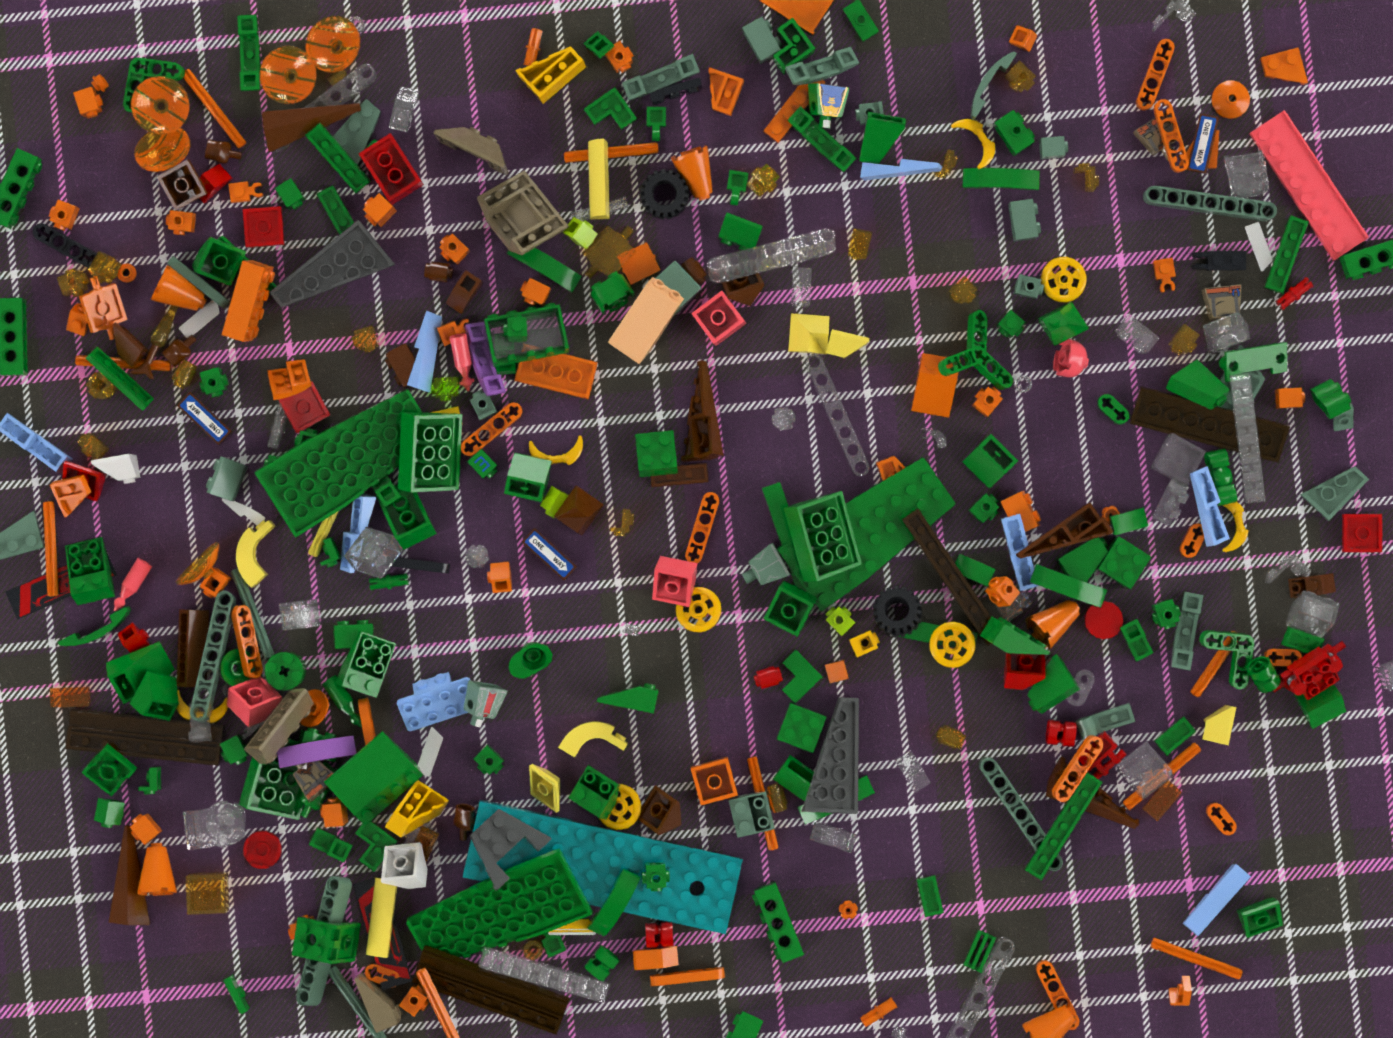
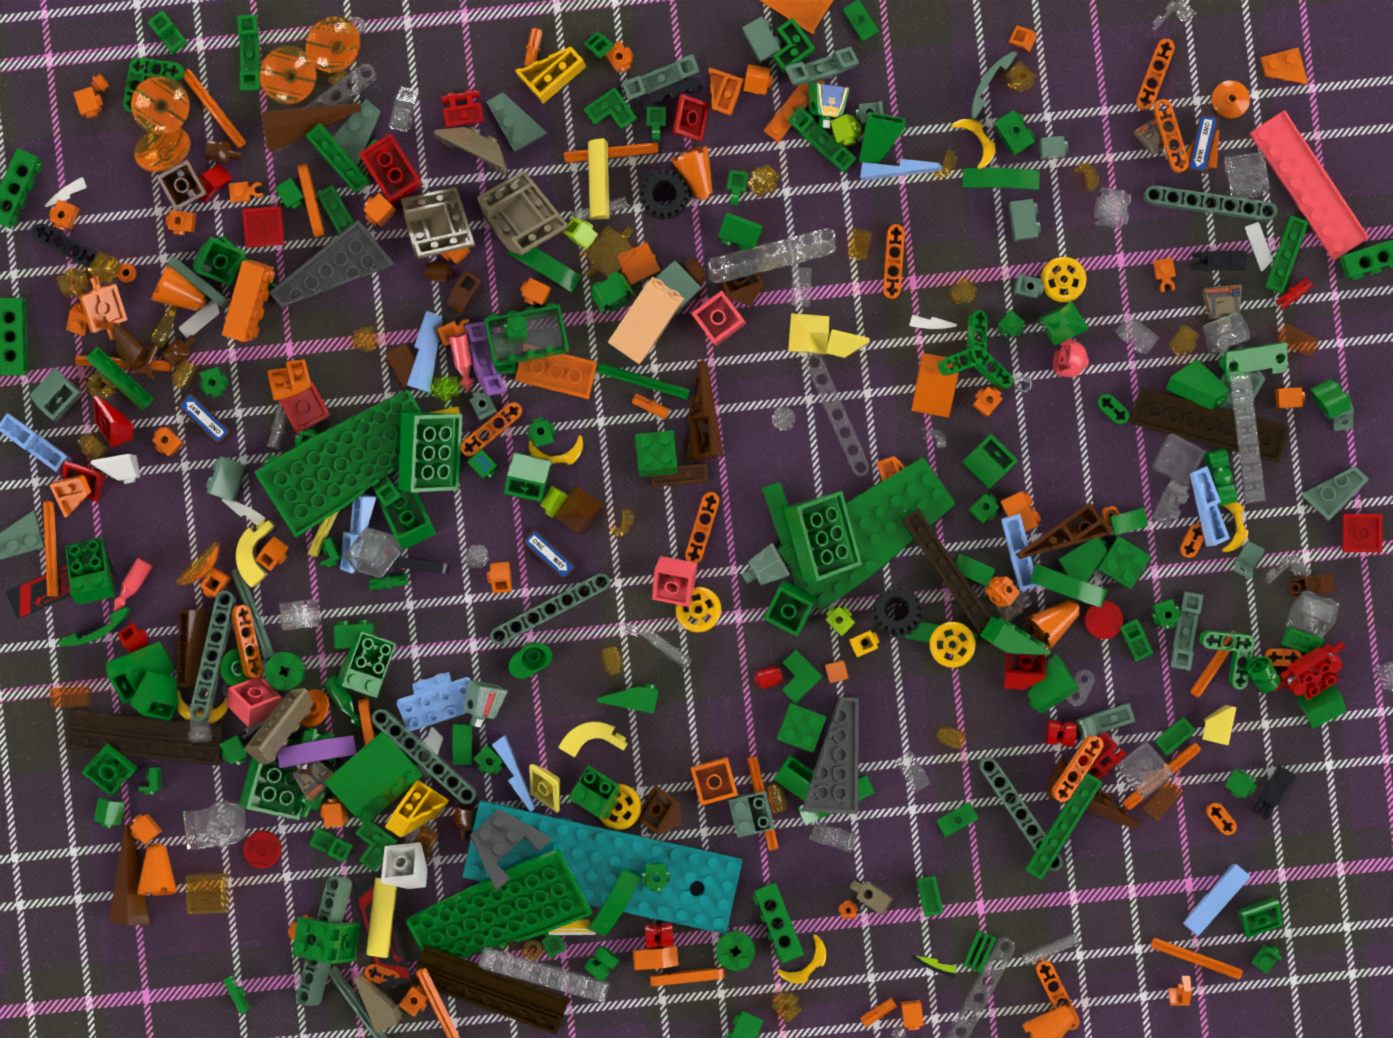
(55, 395): none -> sand green slope
(64, 193): none -> white sticker
(112, 423): none -> red slope
(167, 32): none -> green slope
(167, 441): none -> orange brick
(272, 554): none -> orange brick
(310, 199): none -> orange beam
(433, 757): none -> sand green beam
(436, 222): none -> dark tan slope
(462, 744): none -> green slope
(464, 114): none -> red plate
(514, 122): none -> sand green wing
(517, 782): none -> light blue slope
(543, 615): none -> sand green beam
(546, 438): none -> green brick
(612, 660): none -> clear yellow brick
(643, 381): none -> green axle
(650, 406): none -> orange axle
(660, 643): none -> clear pin
(690, 118): none -> red slope
(735, 961): none -> green brick
(757, 79): none -> orange brick
(786, 1005): none -> clear yellow brick
(802, 976): none -> yellow piece
(846, 129): none -> lime brick
(880, 900): none -> dark tan torso
(890, 261): none -> orange beam
(912, 1014): none -> orange brick
(934, 323): none -> white sticker
(948, 970): none -> sticker
(957, 819): none -> green plate
(1050, 949): none -> clear pin
(1112, 208): none -> clear brick
(1241, 783): none -> green brick
(1248, 559): none -> sand green bracket
(1266, 957): none -> green bracket
(1274, 790): none -> black hinge
(1298, 340): none -> clear orange plate

